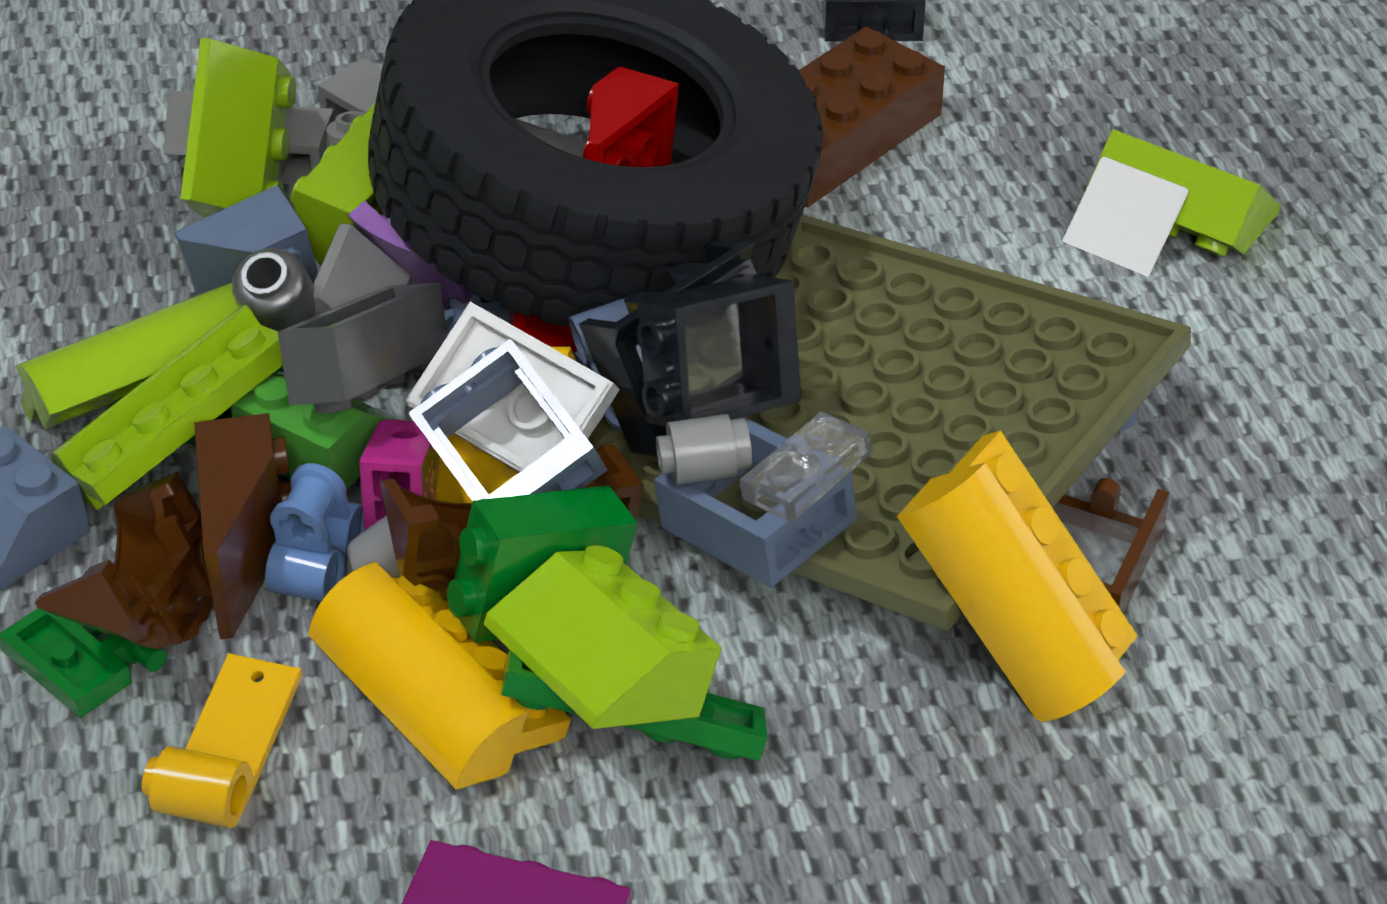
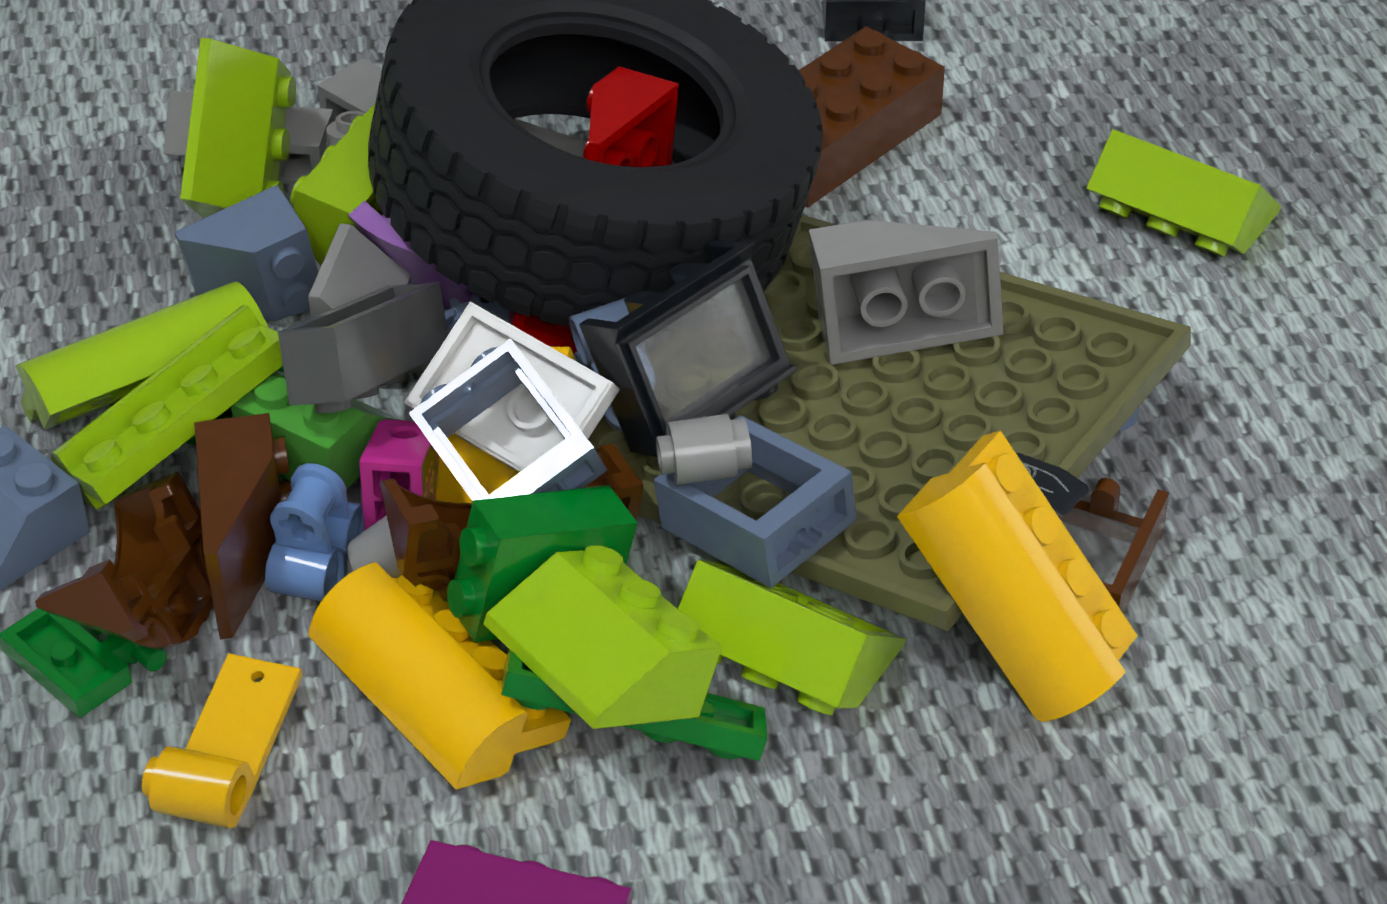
(274, 288): flat silver head -> none
(768, 372): black window -> none
(789, 637): none -> lime slope
(806, 466): clear plate -> none
(903, 287): none -> light grey slope
(1056, 484): none -> black sticker
(1125, 215): white sticker -> none

